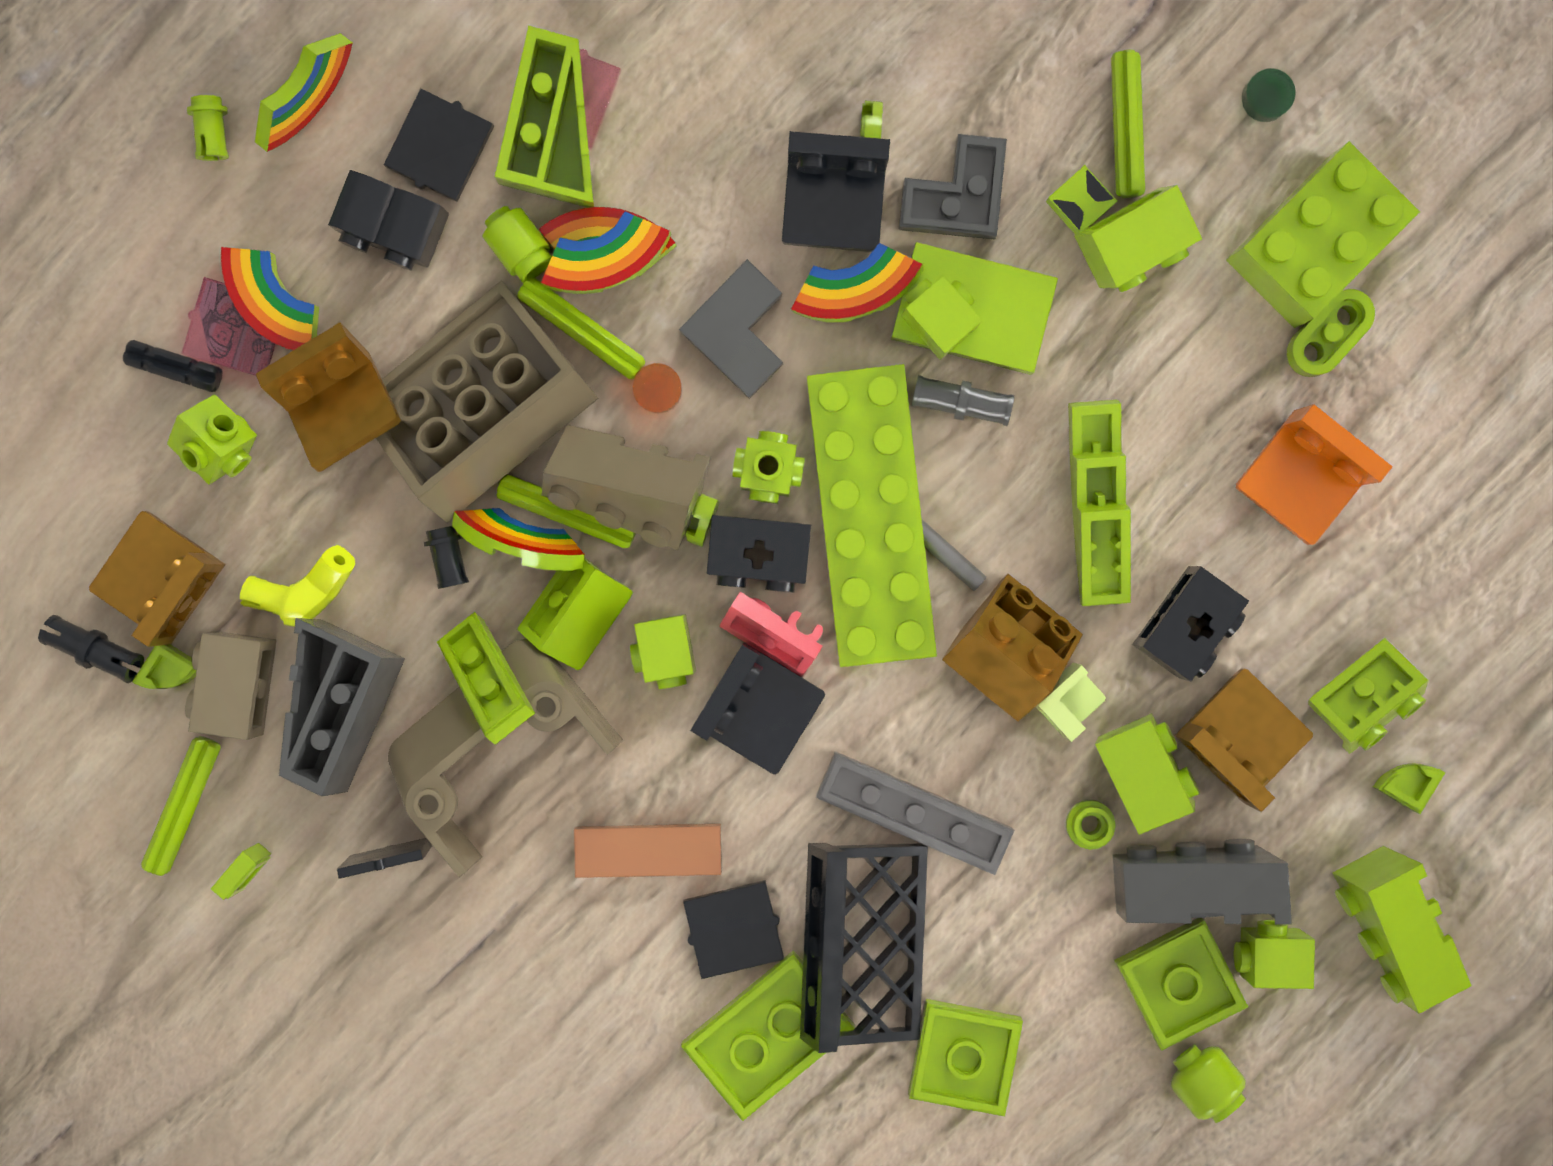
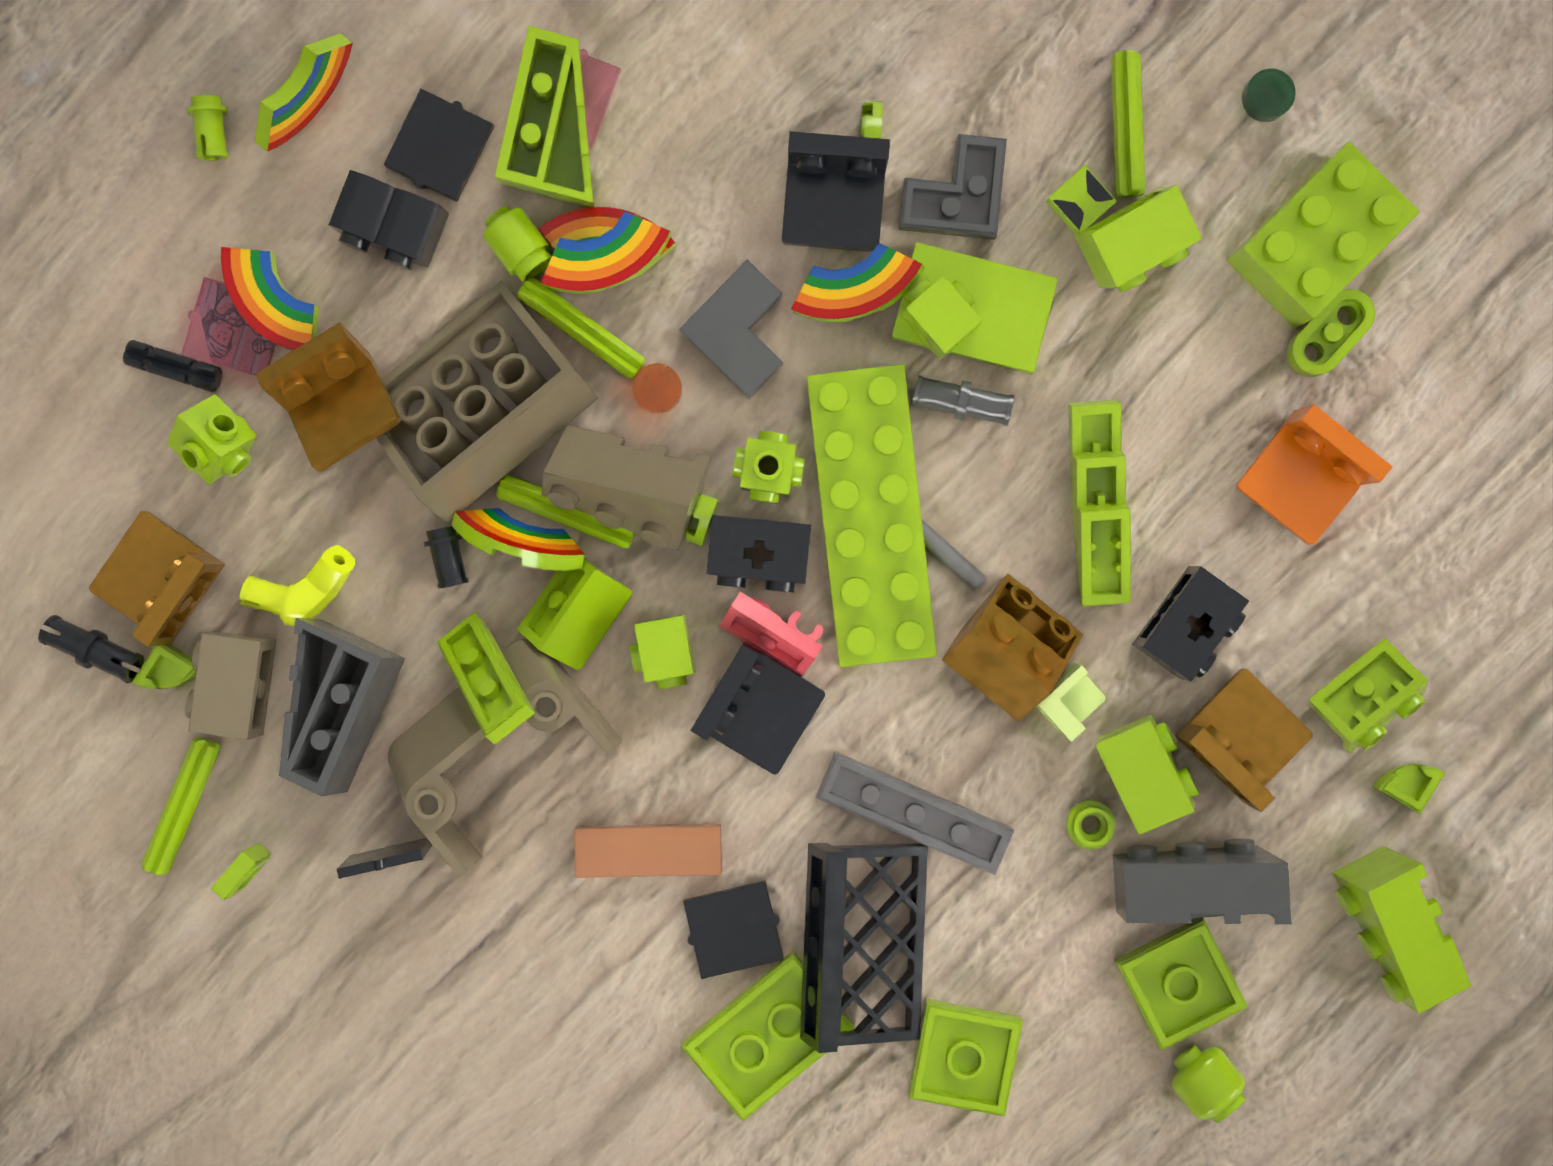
(1275, 956): lime brick -> none

